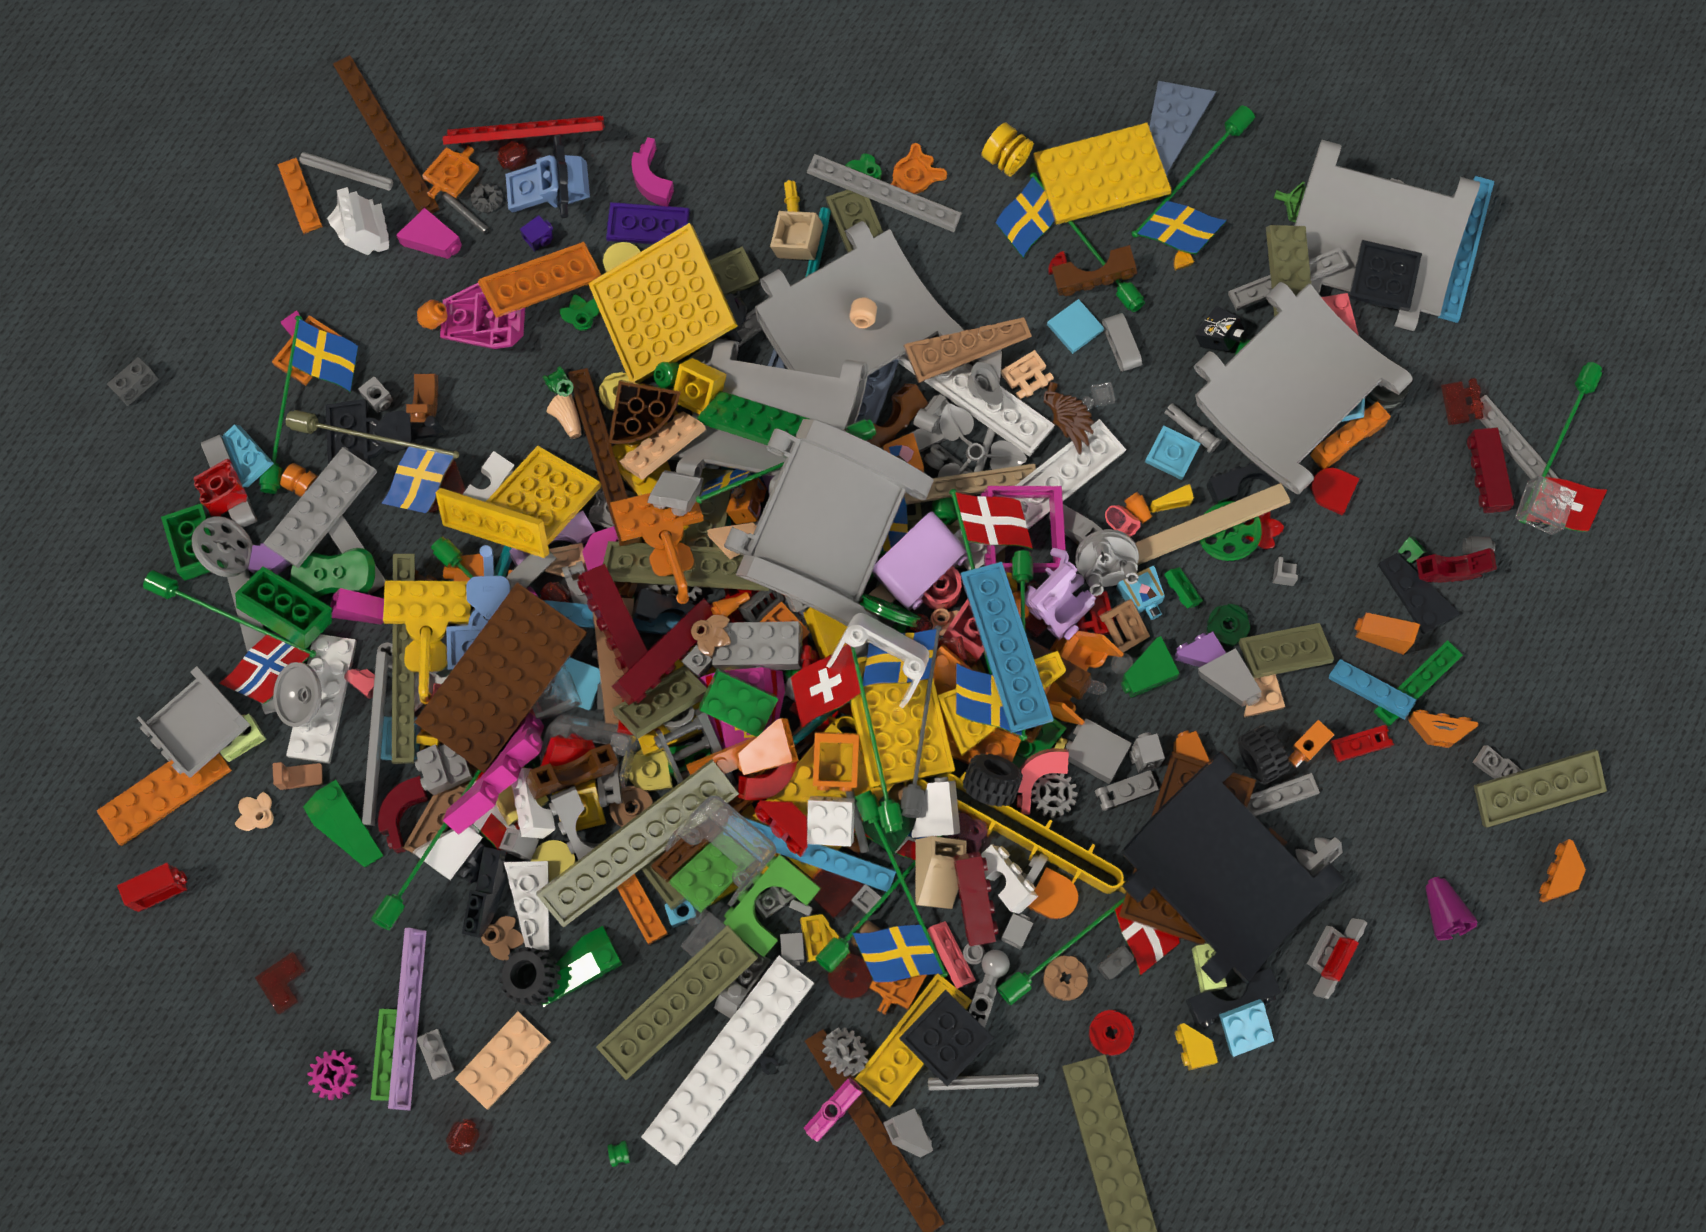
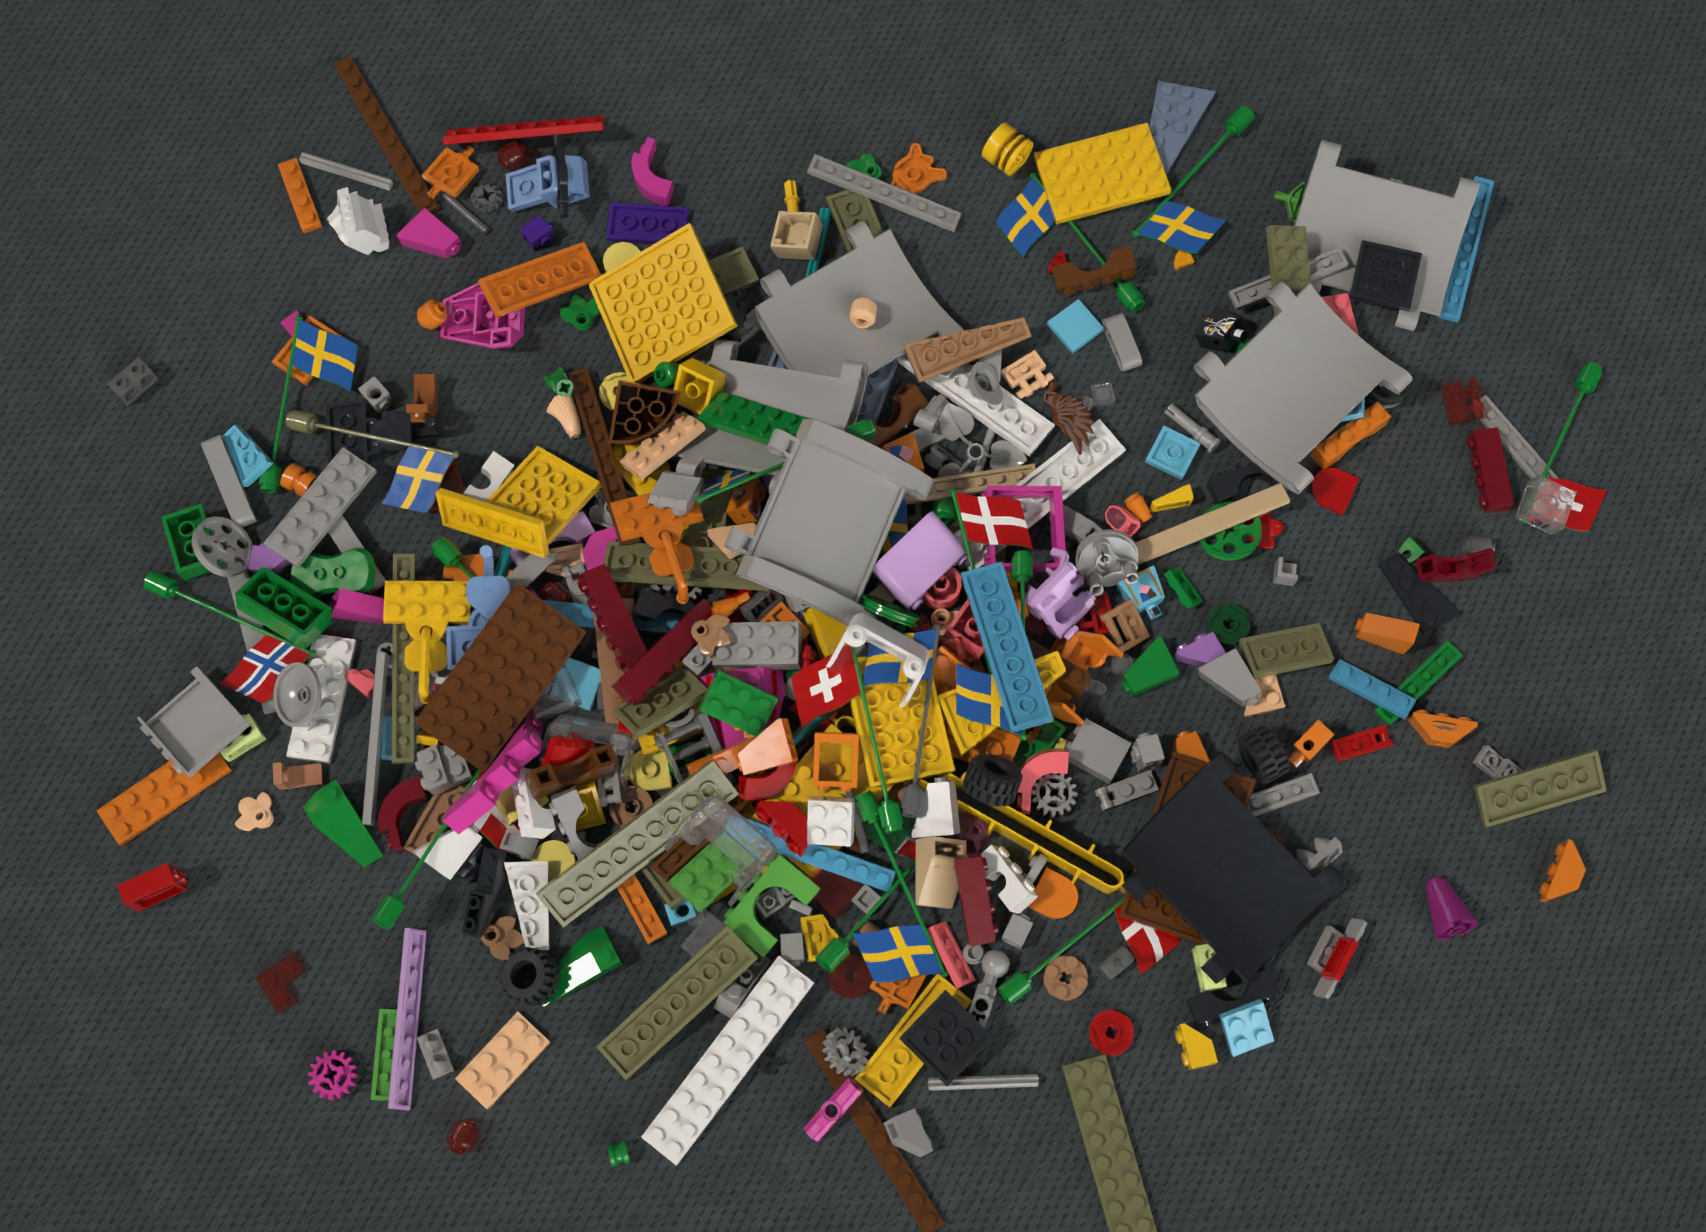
(220, 488): red slope -> none

